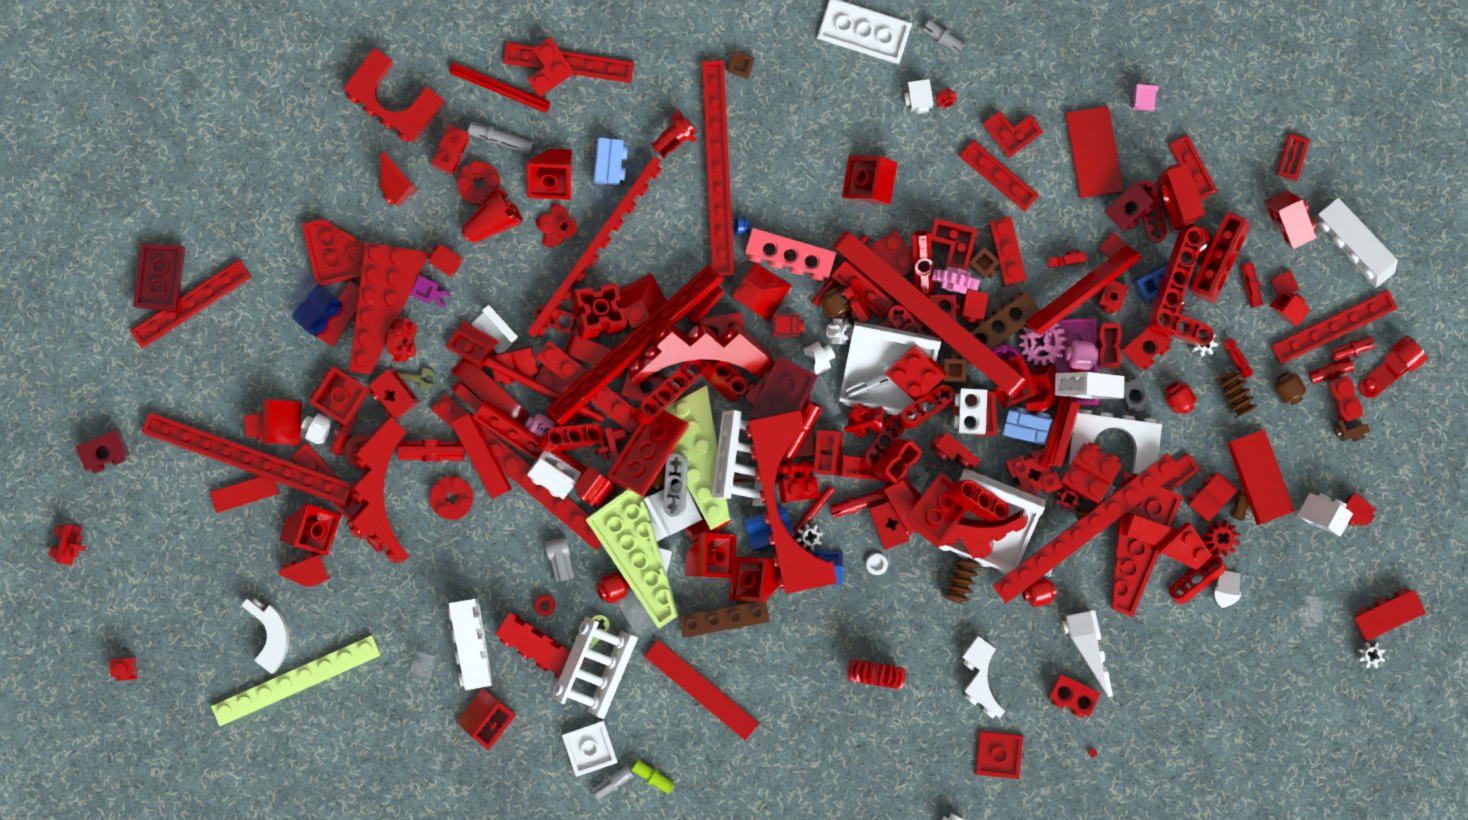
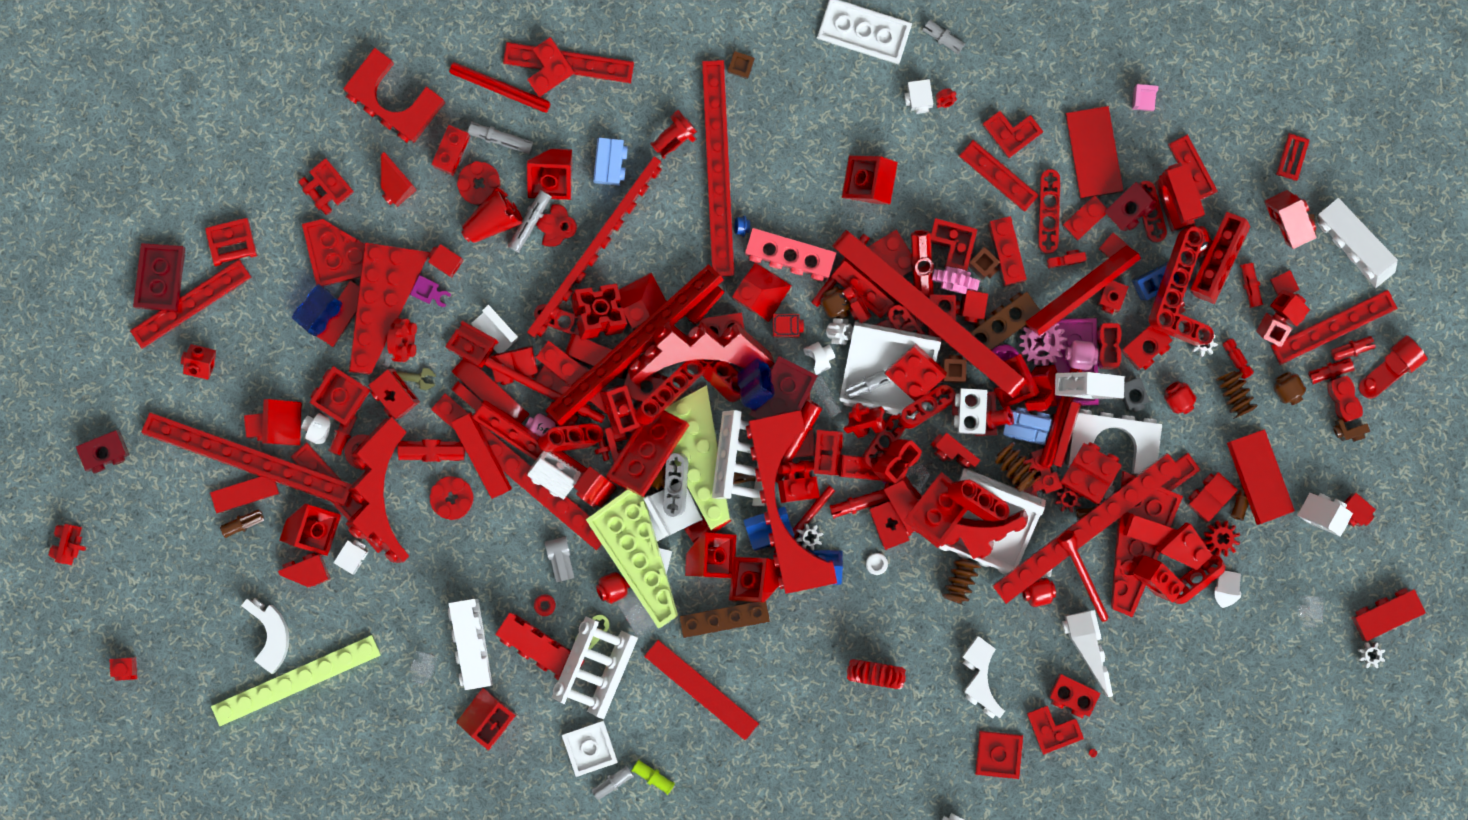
(198, 361): none -> red brick
(230, 234): none -> red plate
(241, 523): none -> reddish brown axle
(330, 181): none -> red plate
(351, 556): none -> white brick
(530, 220): none -> light grey pin
(620, 409): none -> red brick
(755, 384): none -> clear blue brick
(999, 417): none -> red bush
(1016, 467): none -> reddish brown piece
(1045, 211): none -> red beam
(1051, 736): none -> red plate
(1069, 542): none -> red piece
(1085, 218): none -> red plate
(1158, 579): none -> red brick
(1274, 329): none -> red brick

